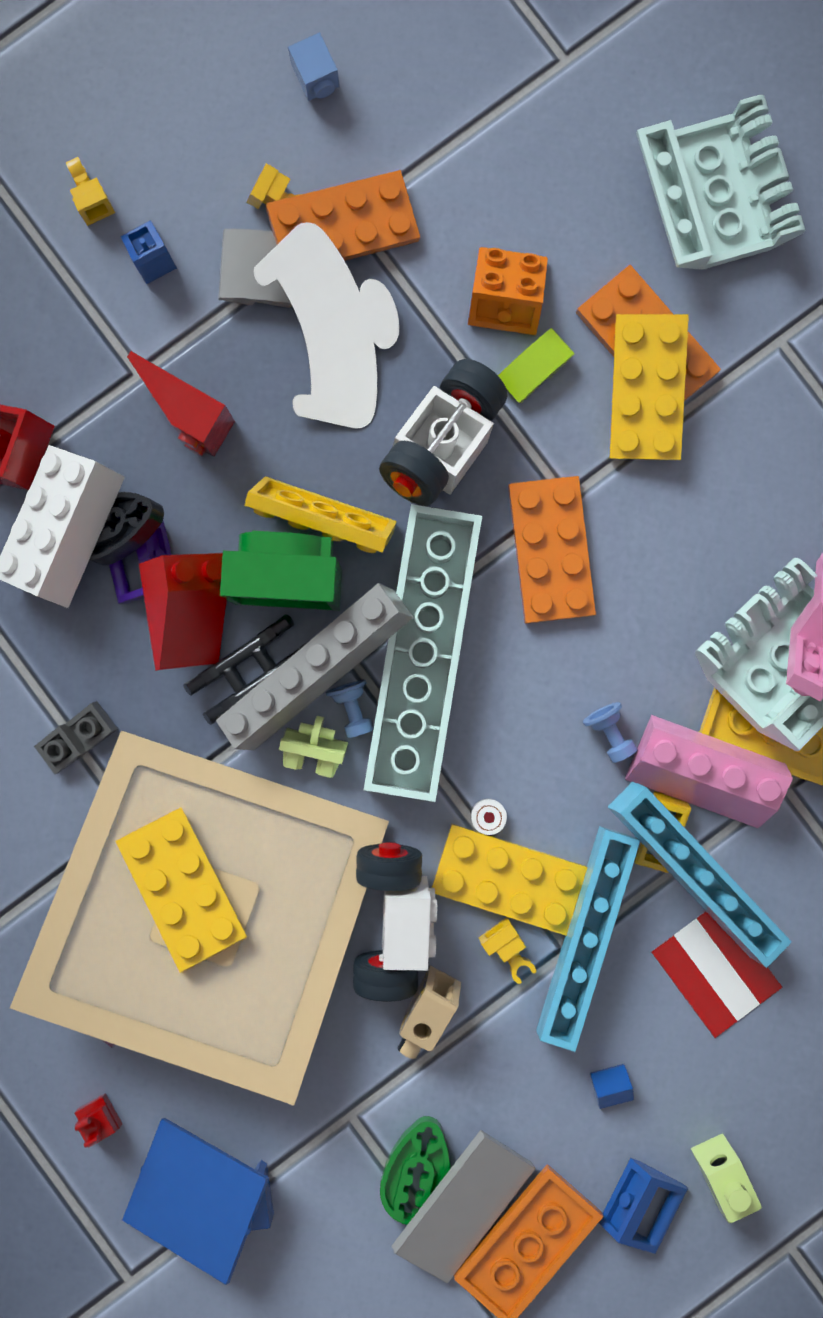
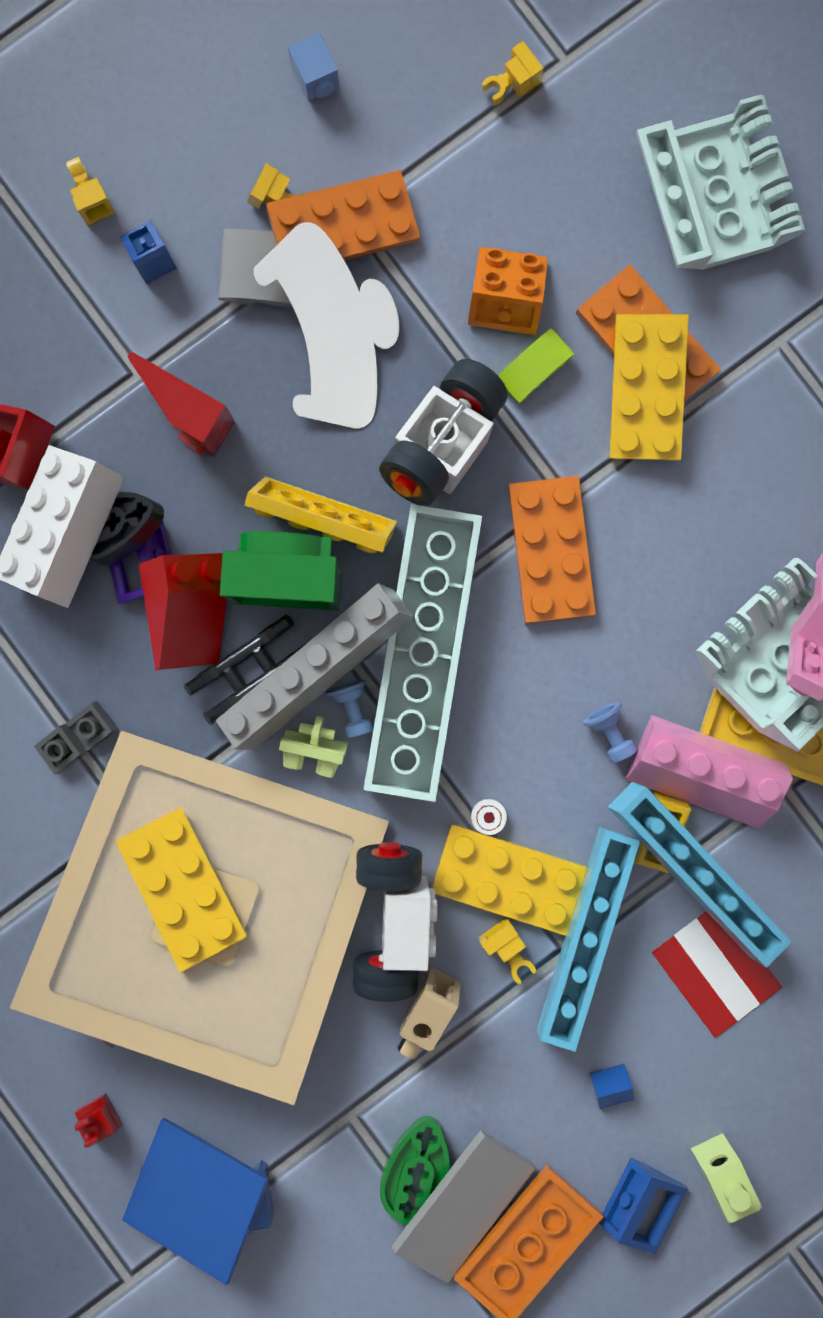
(520, 73): none -> yellow piece

